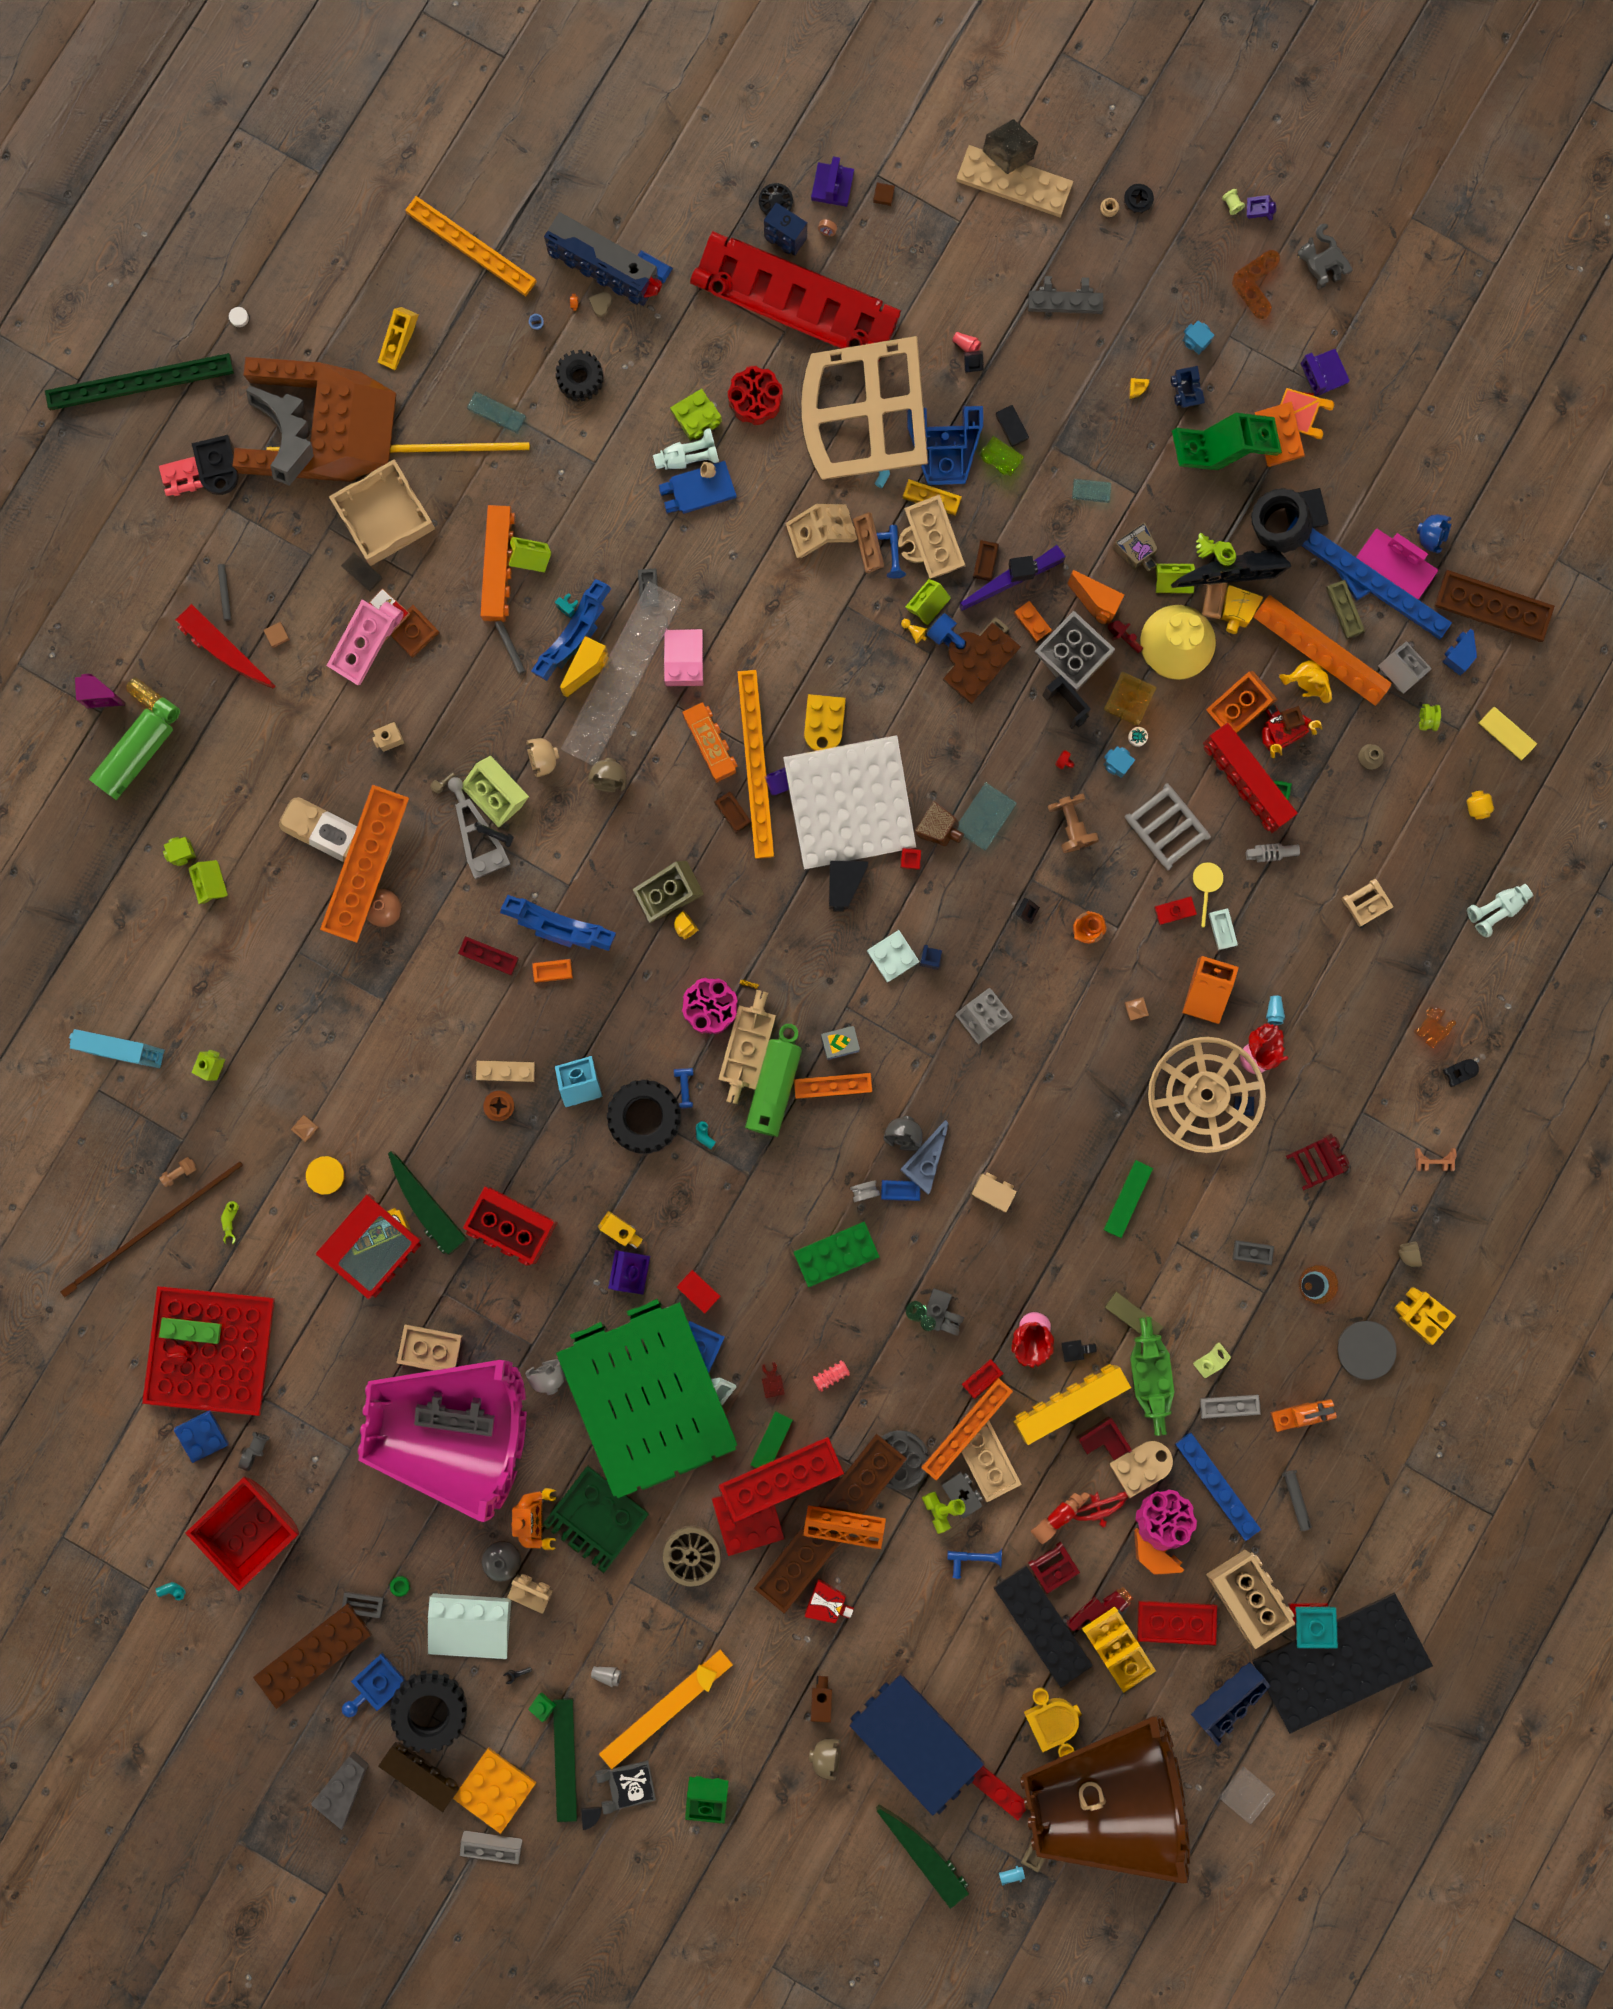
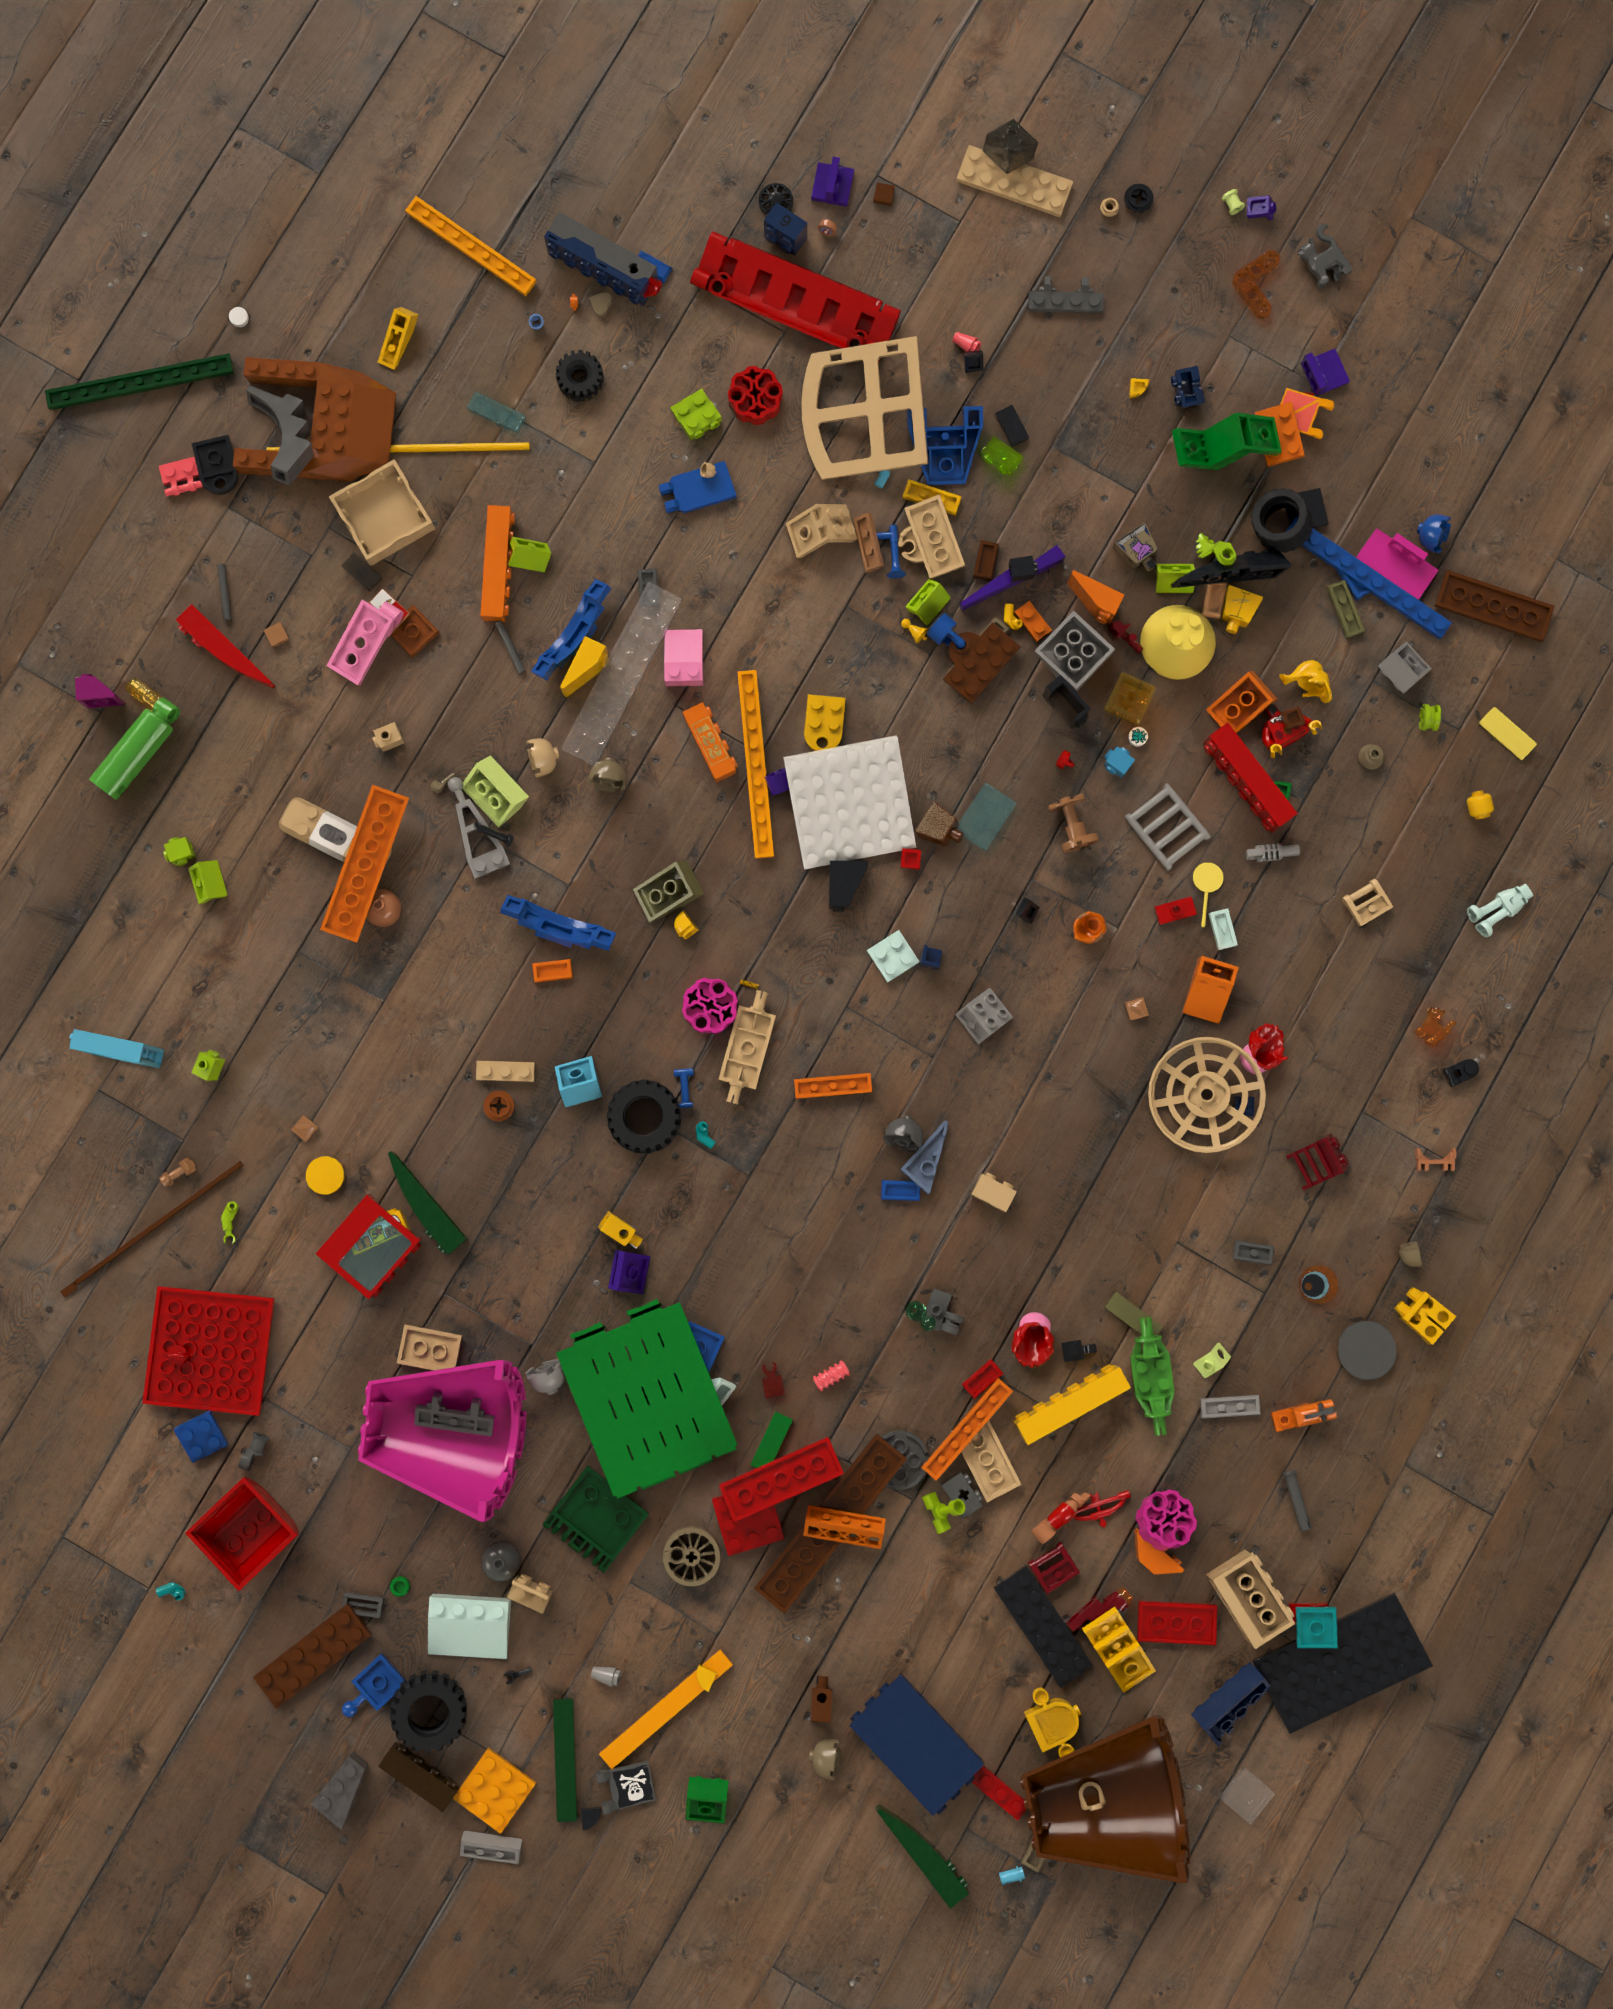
(190, 1330): bright green plate -> none
(488, 955): dark red plate -> none
(522, 1221): red brick -> none
(528, 1520): orange torso -> none
(542, 1707): green plate -> none
(565, 607): teal tile -> none
(675, 457): light aqua piece -> none
(698, 1291): red panel -> none
(732, 812): reddish brown tile -> none
(774, 1083): bright green piece -> none
(827, 1603): red torso -> none
(836, 1254): green plate -> none
(840, 1042): piece -> none
(865, 1191): light grey wheel -> none
(964, 1556): blue piece -> none
(1013, 622): none -> yellow arm
(1091, 490): clear light blue tile -> none
(1105, 1434): dark red panel -> none
(1128, 1199): green tile -> none
(1141, 1468): tan plate -> none
(1197, 337): dark azure brick -> none
(1217, 1486): blue plate -> none
(1275, 1011): medium azure cone -> none
(1322, 650): orange brick -> none
(1463, 654): blue slope -> none

